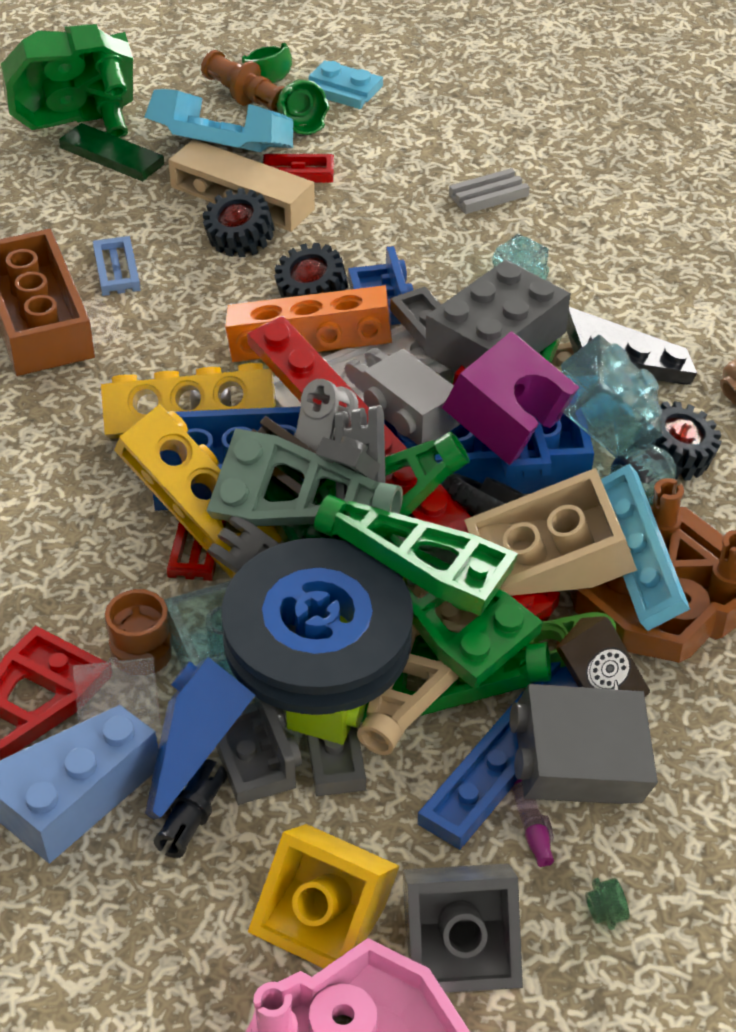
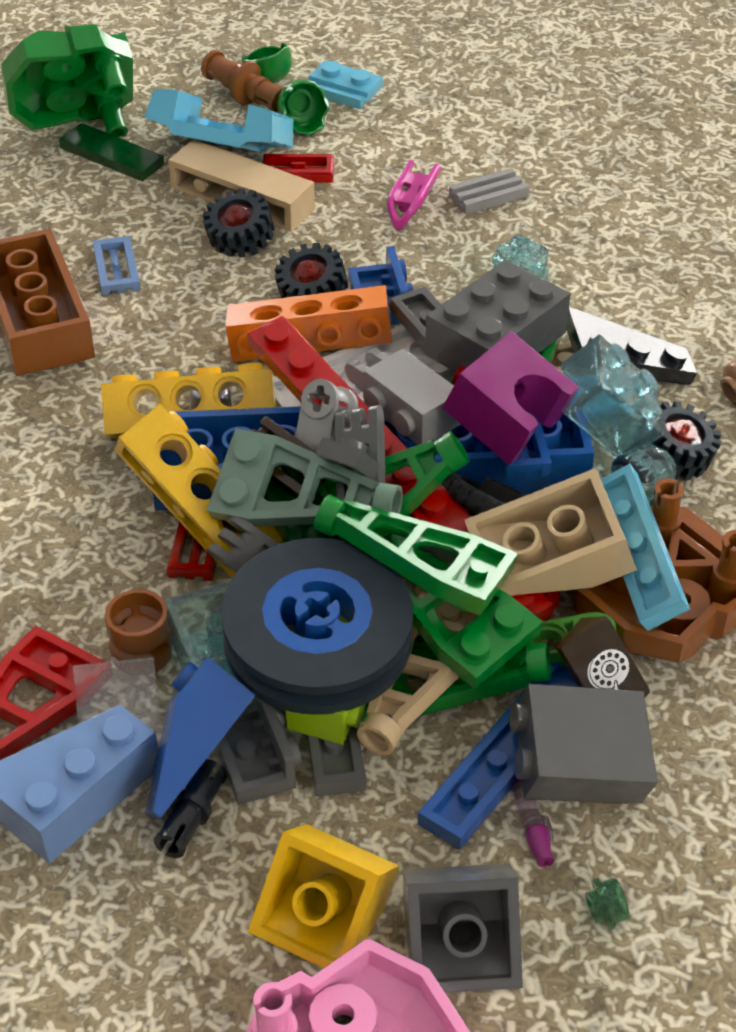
(410, 200): none -> dark pink piece

